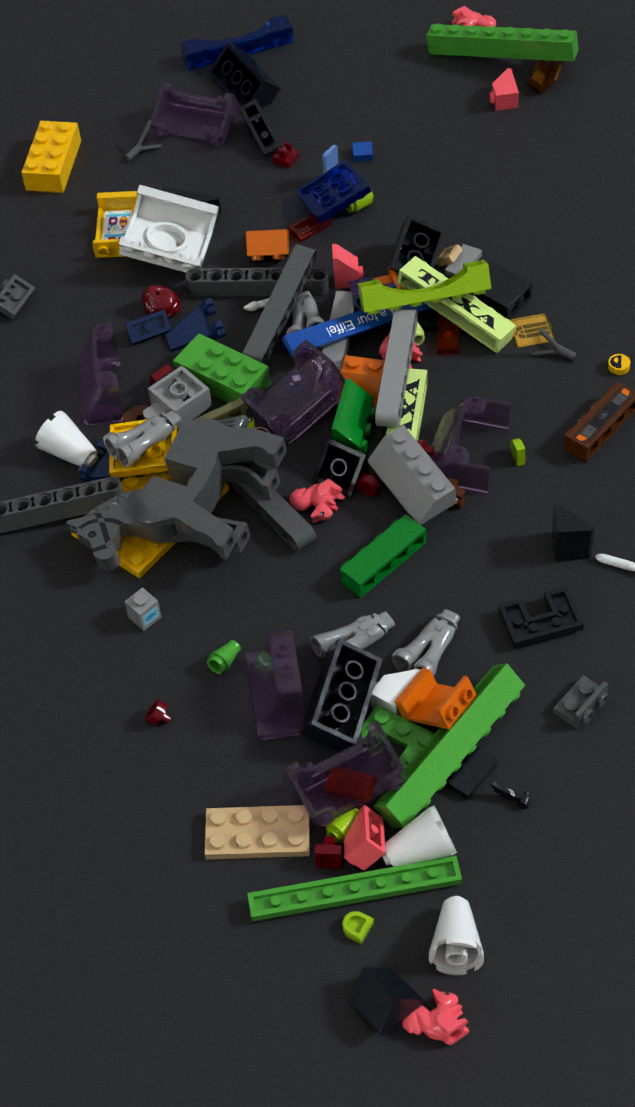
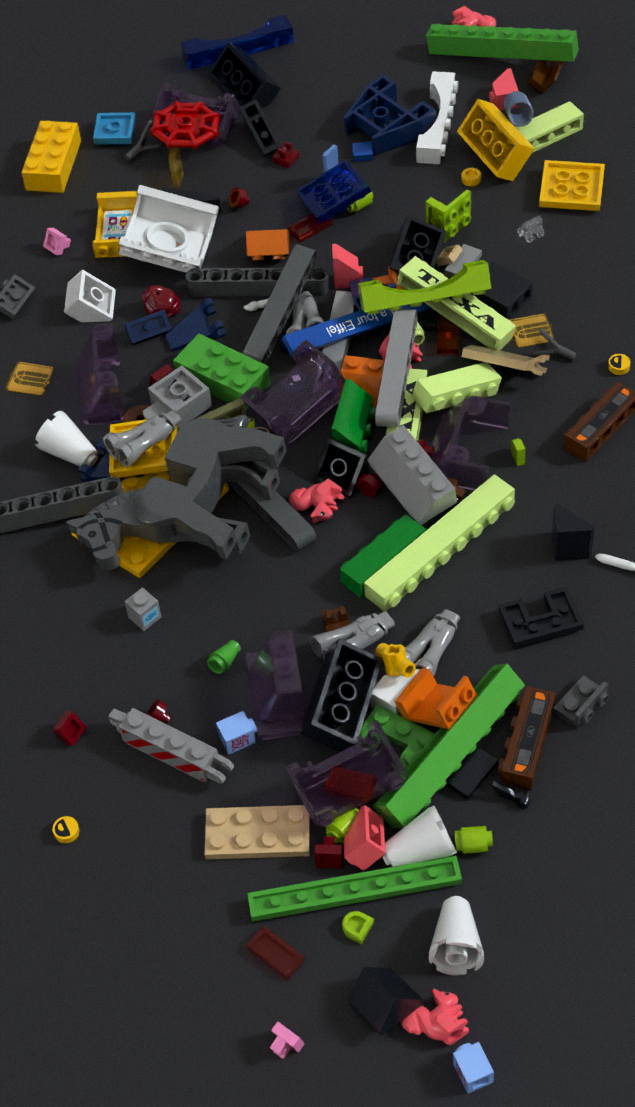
(29, 378): none -> clear yellow piece
(56, 241): none -> bright pink tile
(66, 829): none -> yellow tile
(69, 728): none -> dark red tile
(89, 299): none -> white slope
(114, 128): none -> dark azure plate
(170, 745): none -> light grey hinge
(175, 166): none -> clear yellow slope
(176, 128): none -> red plate
(236, 732): none -> light blue brick
(238, 198): none -> dark red tile
(275, 953): none -> clear red tile
(285, 1041): none -> bright pink tile
(335, 618): none -> reddish brown tile
(385, 119): none -> dark blue wedge
(395, 660): none -> yellow axle
(431, 144): none -> white arch
(439, 543): none -> yellowish green brick
(450, 217): none -> lime bracket
(455, 386): none -> yellowish green brick
(471, 177): none -> yellow tile
(473, 839): none -> lime brick
(473, 1066): none -> light blue brick
(495, 140): none -> yellow brick
(506, 359): none -> tan tile
(518, 119): none -> sand blue piece
(528, 738): none -> reddish brown brick
(531, 226): none -> clear tile
(553, 126): none -> yellowish green brick
(572, 185): none -> yellow plate

